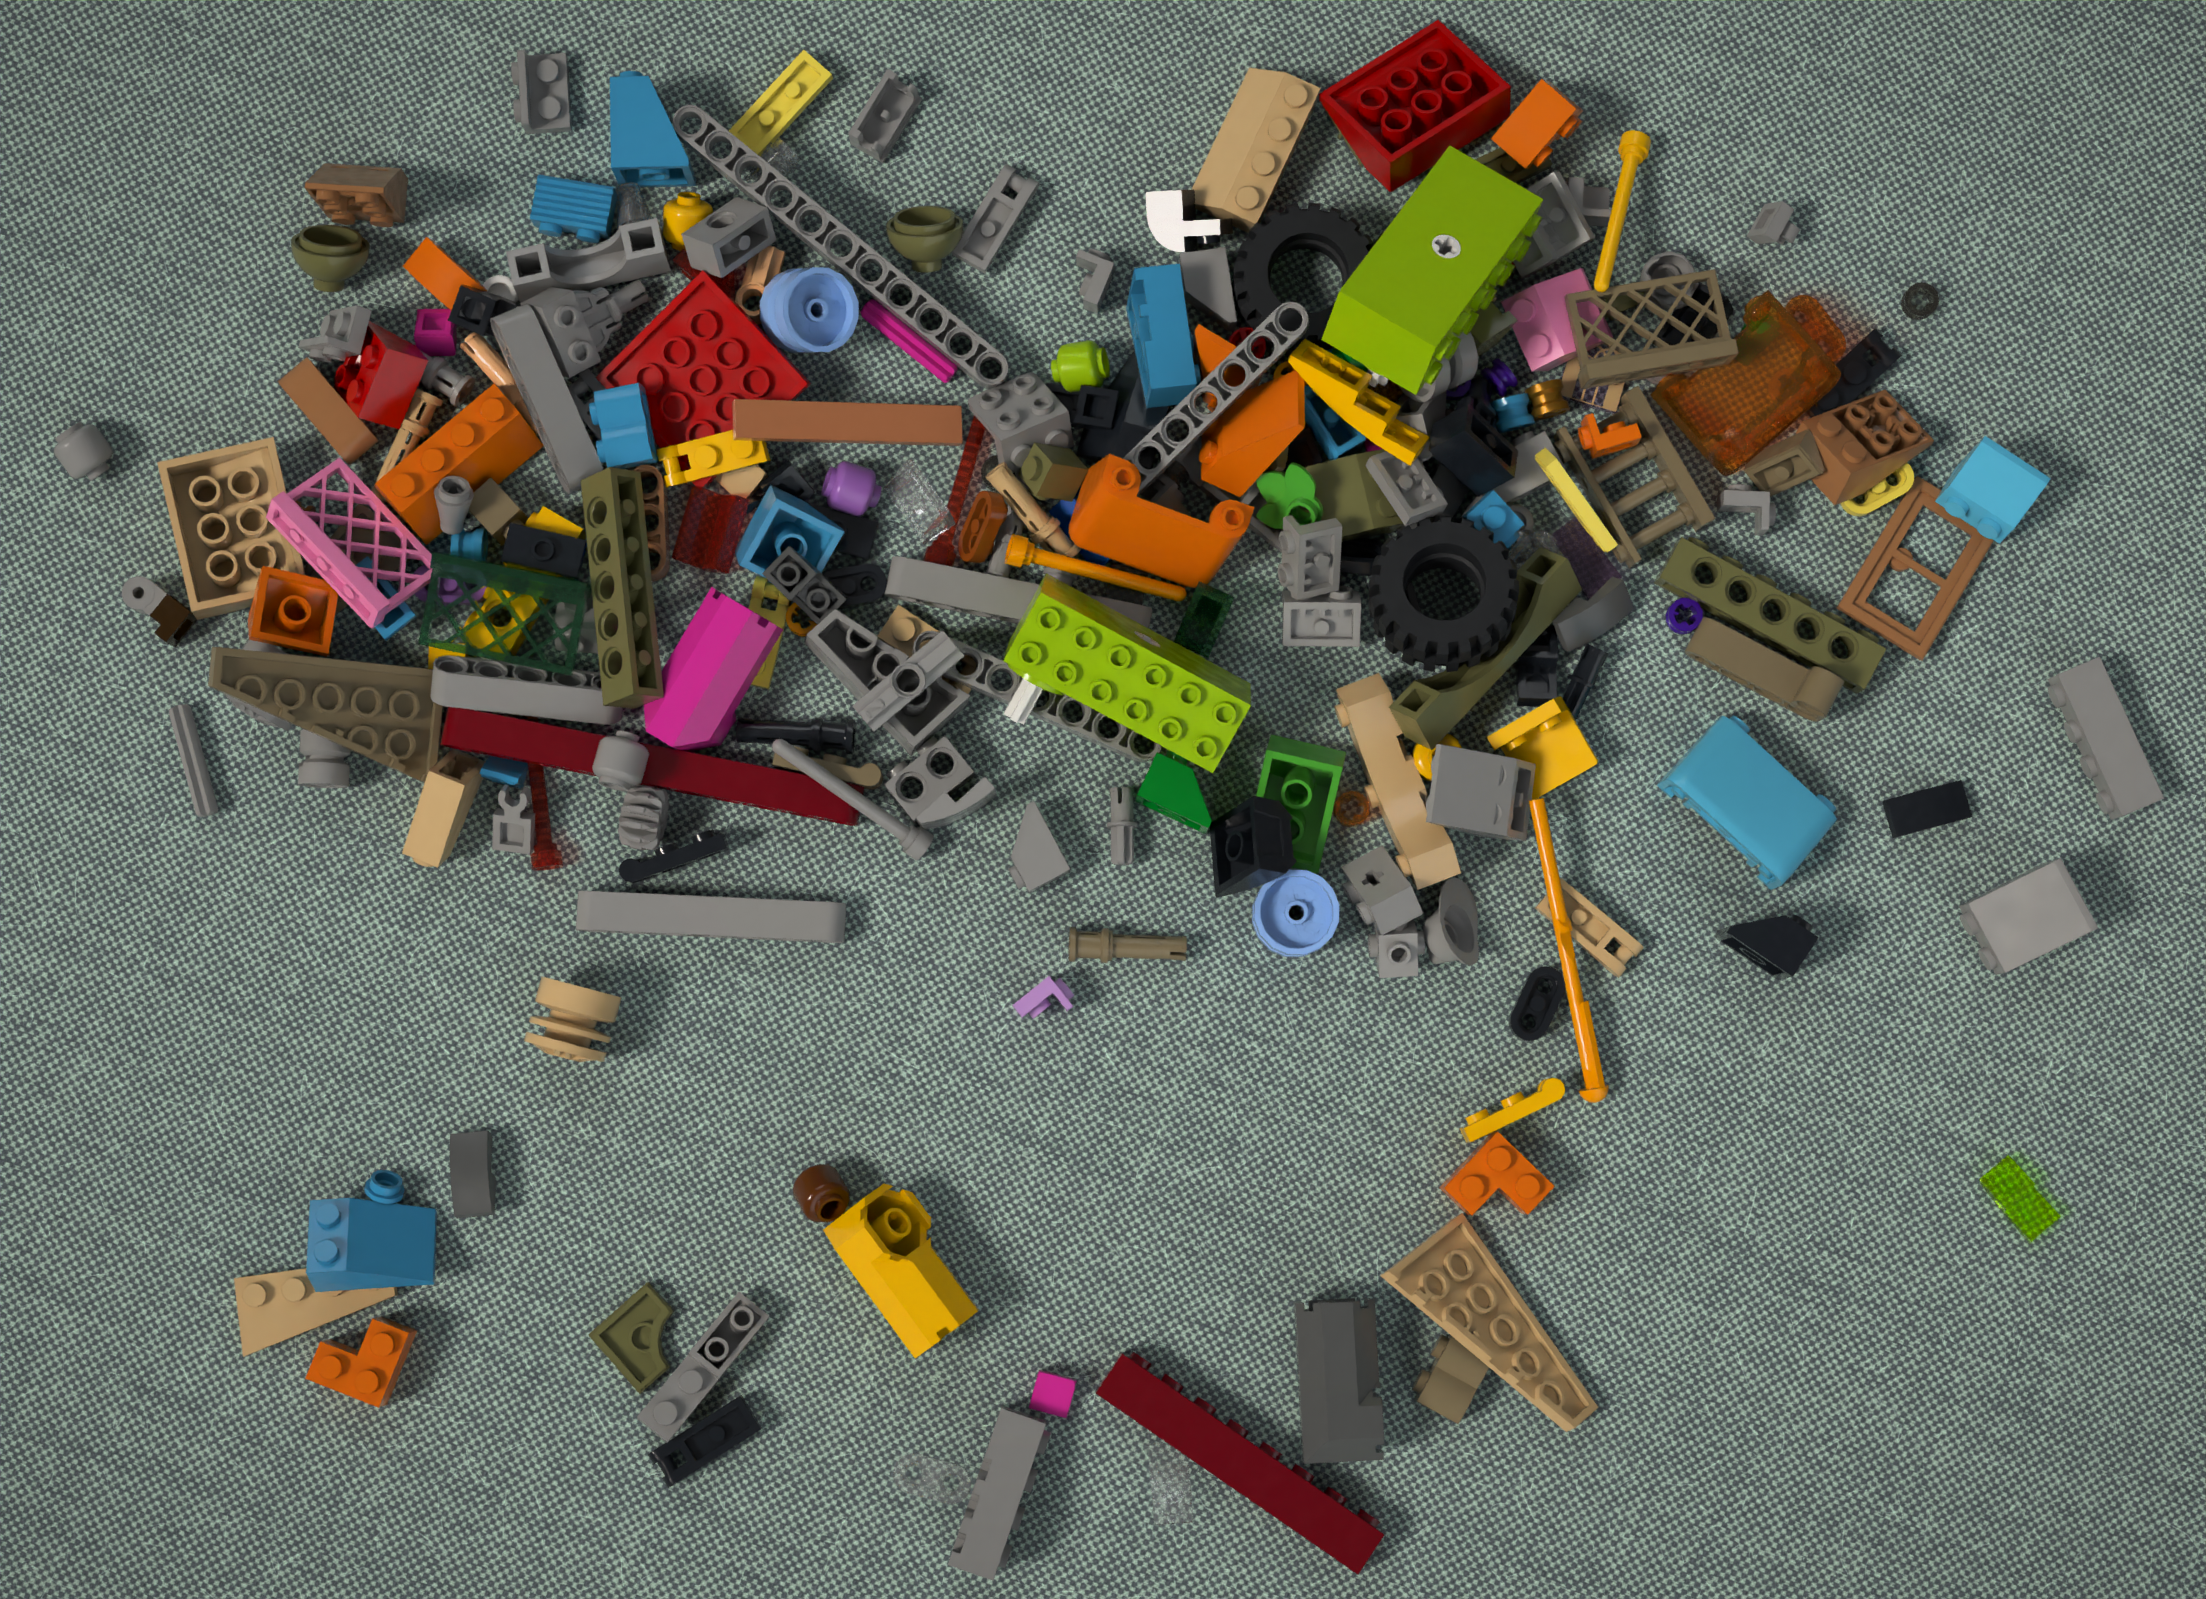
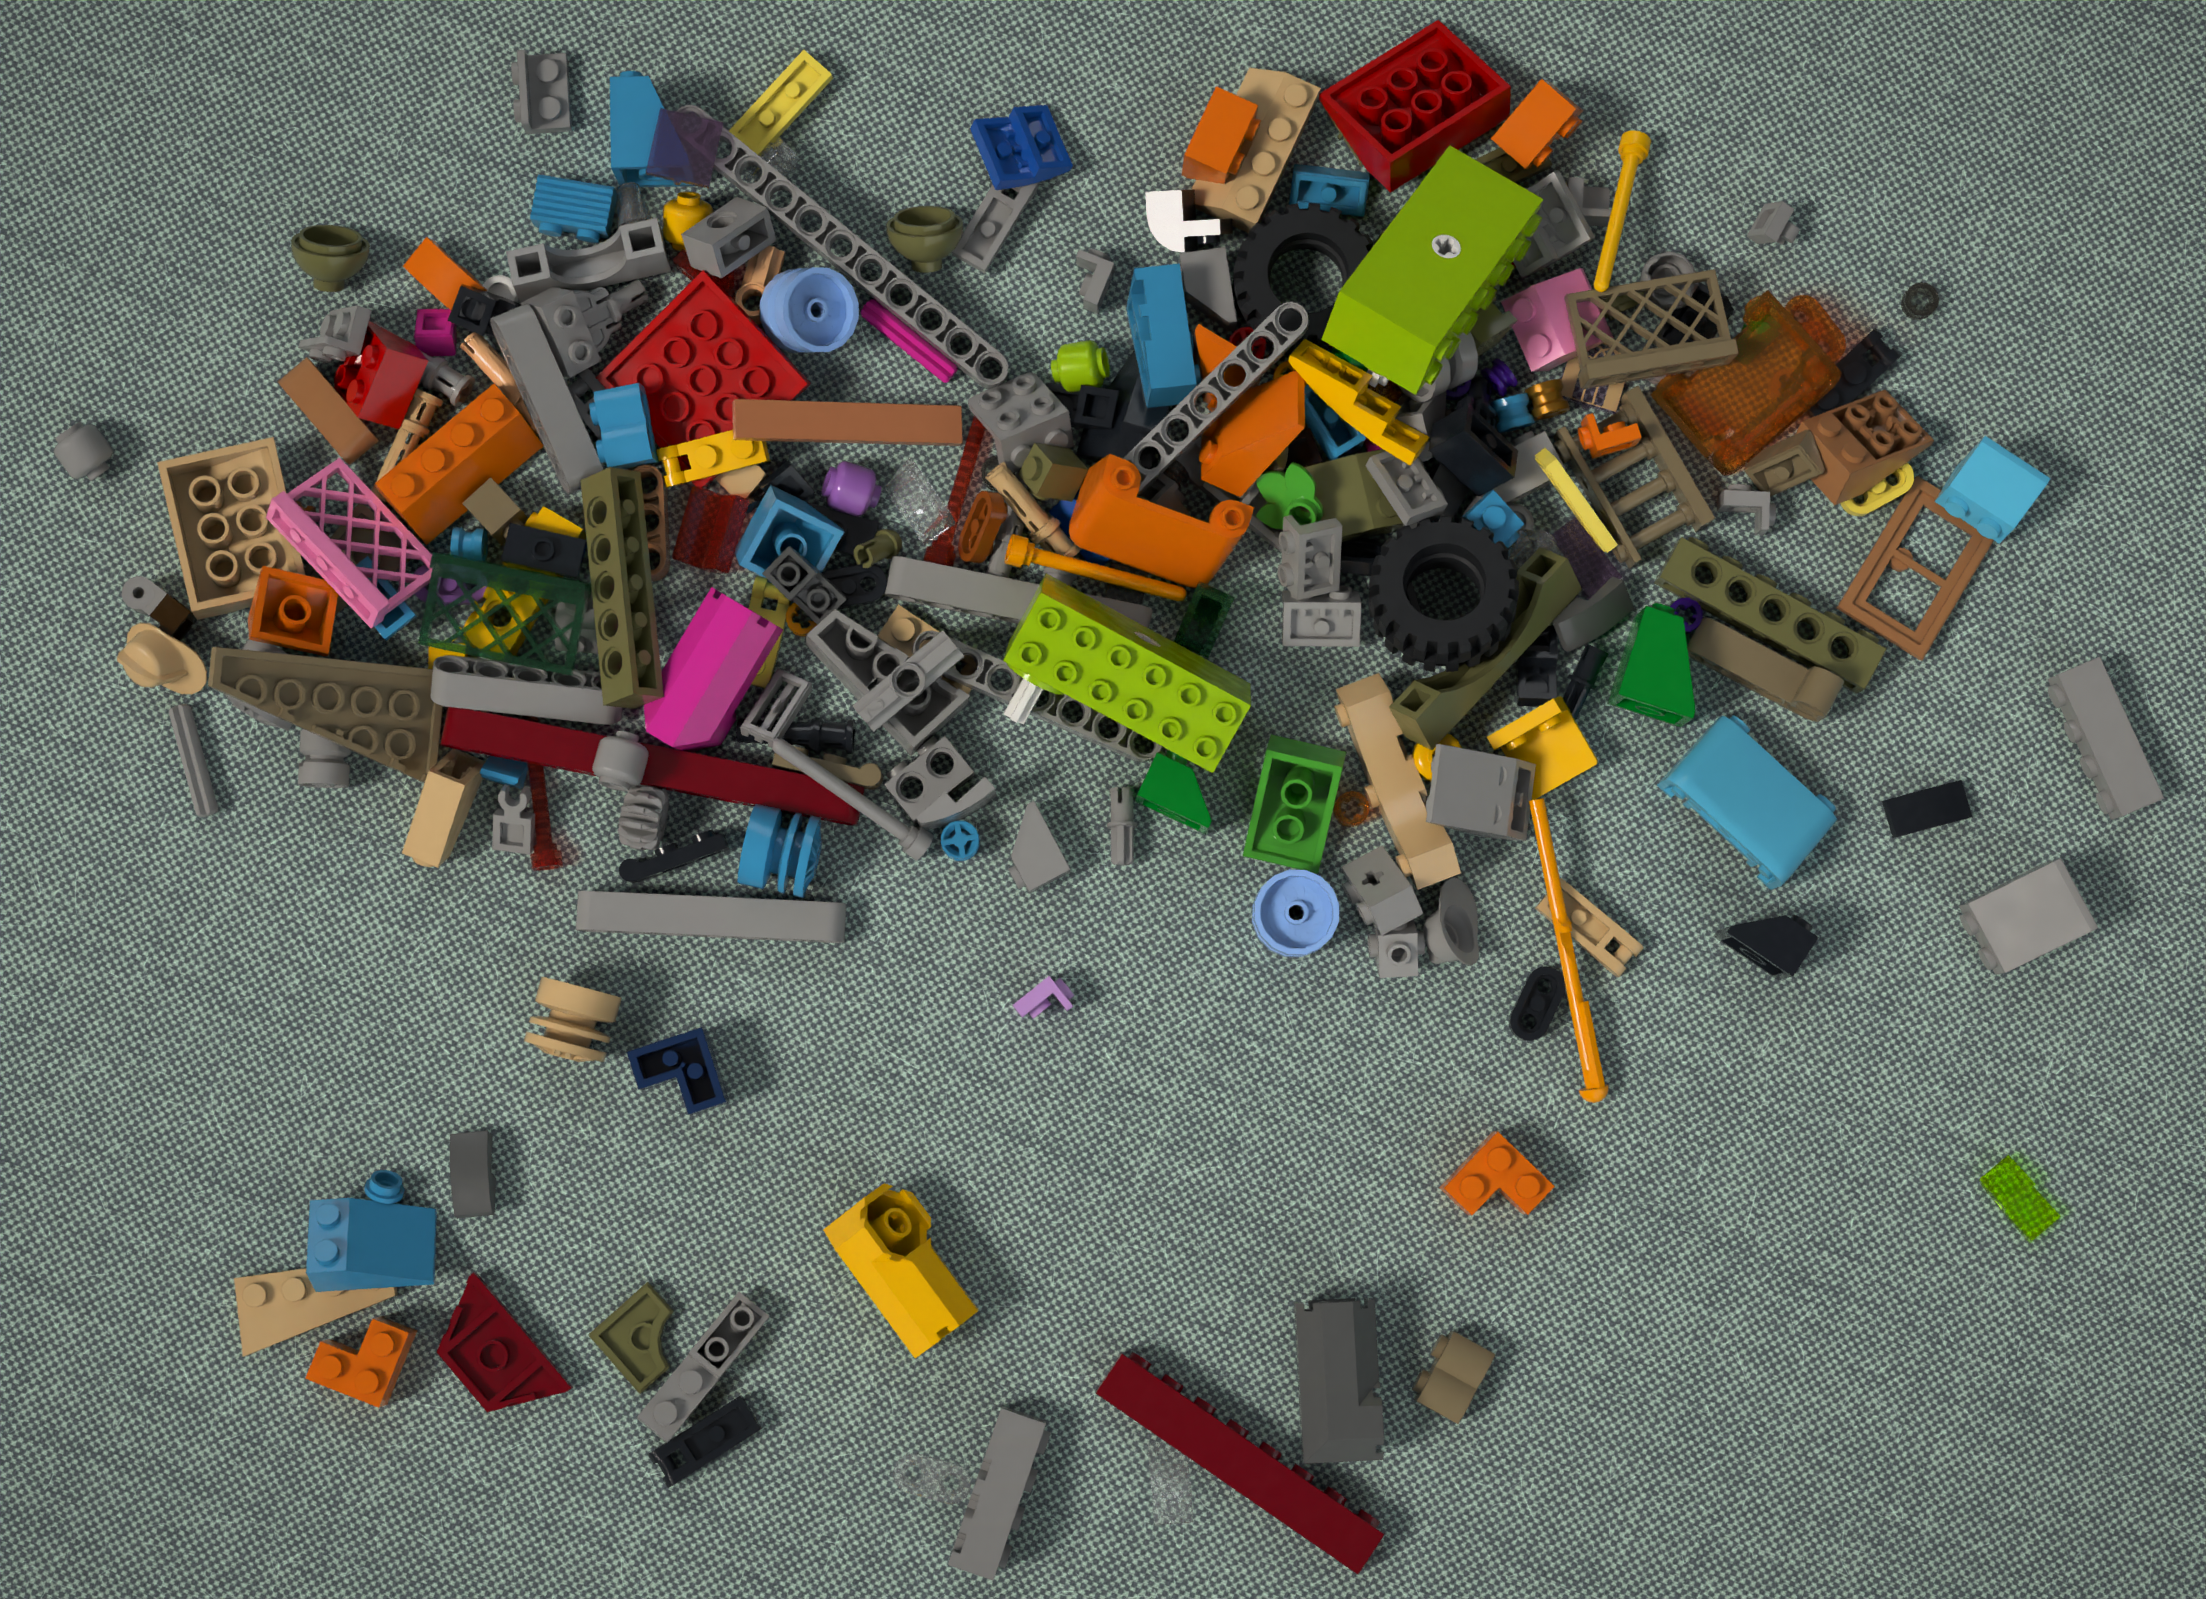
(160, 659): none -> tan piece
(360, 193): medium nougat slope -> none
(453, 501): light grey cone -> none
(496, 1353): none -> dark red wing
(684, 148): none -> clear purple piece
(689, 1061): none -> dark blue brick
(763, 732): none -> light grey tile
(779, 850): none -> dark azure wheel
(821, 1193): reddish brown head -> none
(884, 117): light grey hinge -> none
(884, 545): none -> olive pin
(959, 834): none -> dark azure wheel
(1021, 147): none -> blue slope
(1052, 1393): dark pink slope -> none
(1106, 945): dark tan pin -> none
(1219, 138): none -> orange slope
(1251, 845): black slope -> none
(1330, 188): none -> dark azure slope
(1474, 1301): tan wing -> none
(1513, 1109): yellow plate -> none
(1655, 668): none -> green slope

